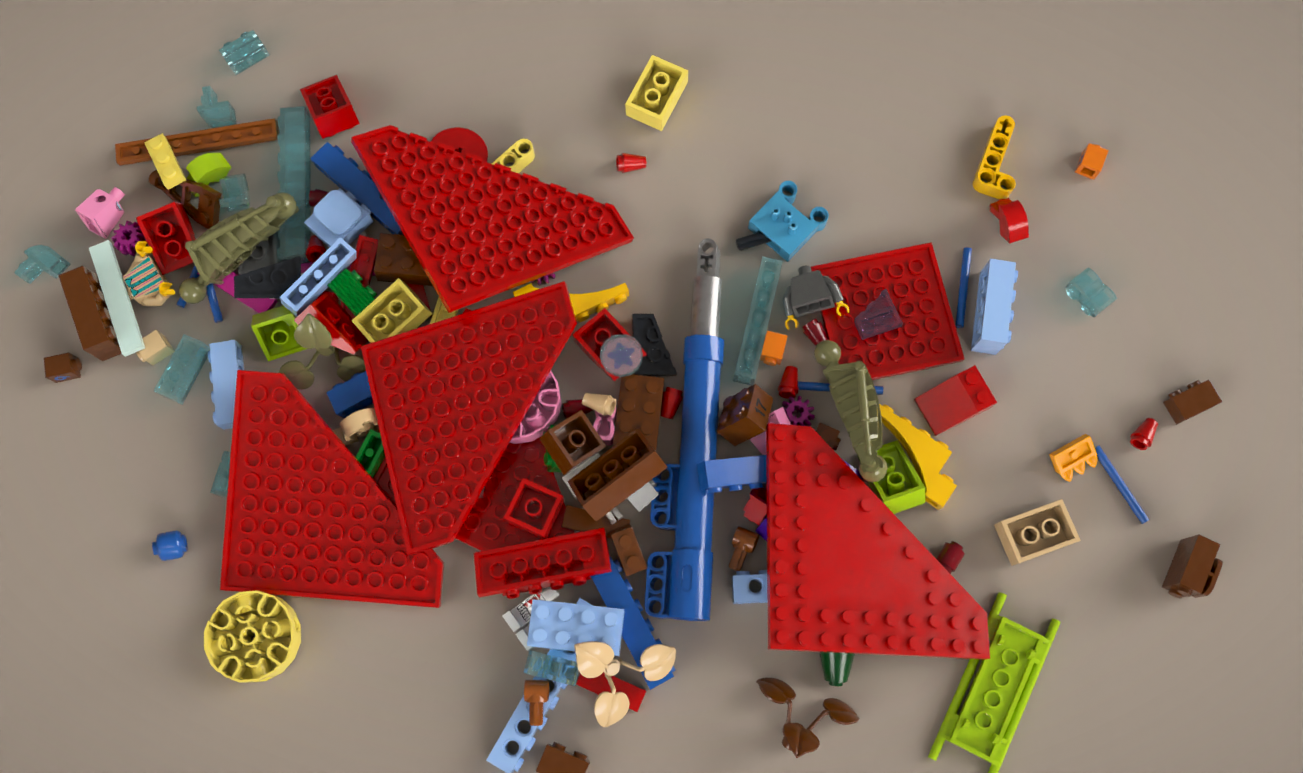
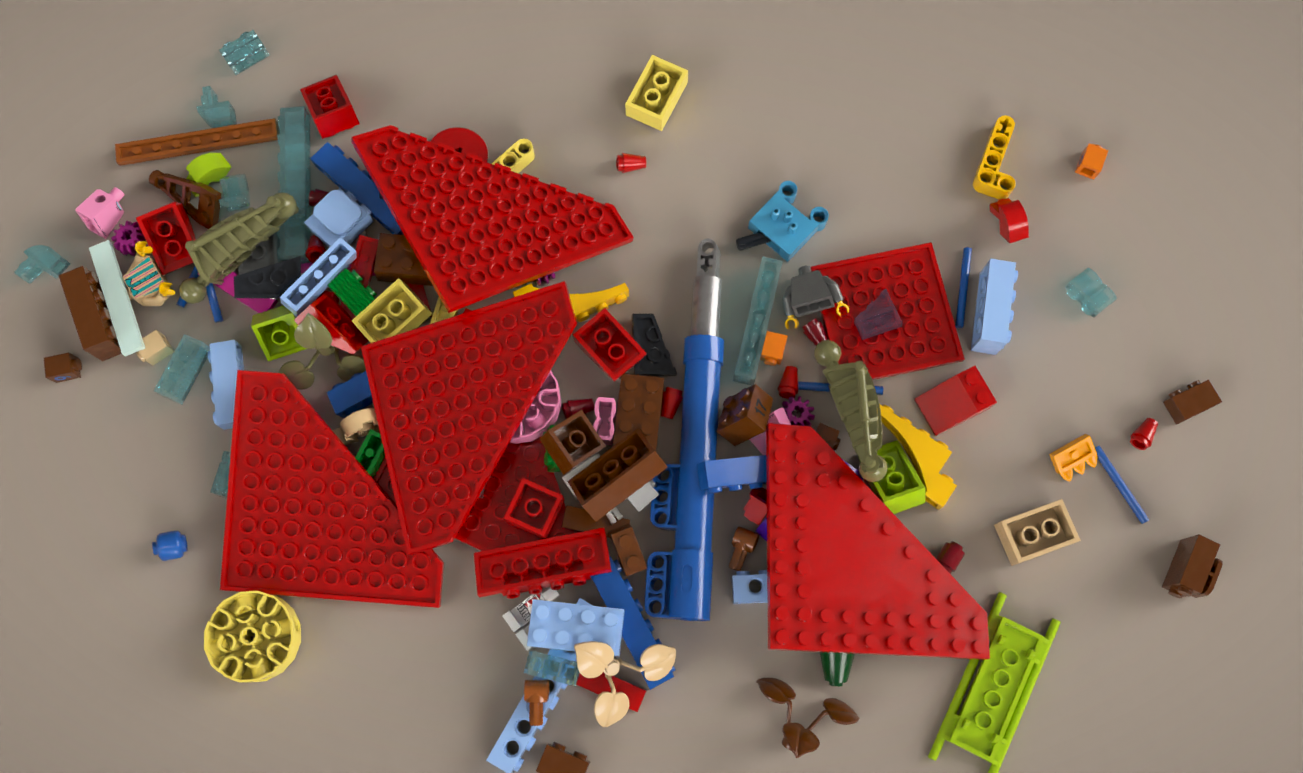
(165, 161): light yellow plate -> none
(600, 403): tan cone -> none
(621, 355): clear light blue tile -> none

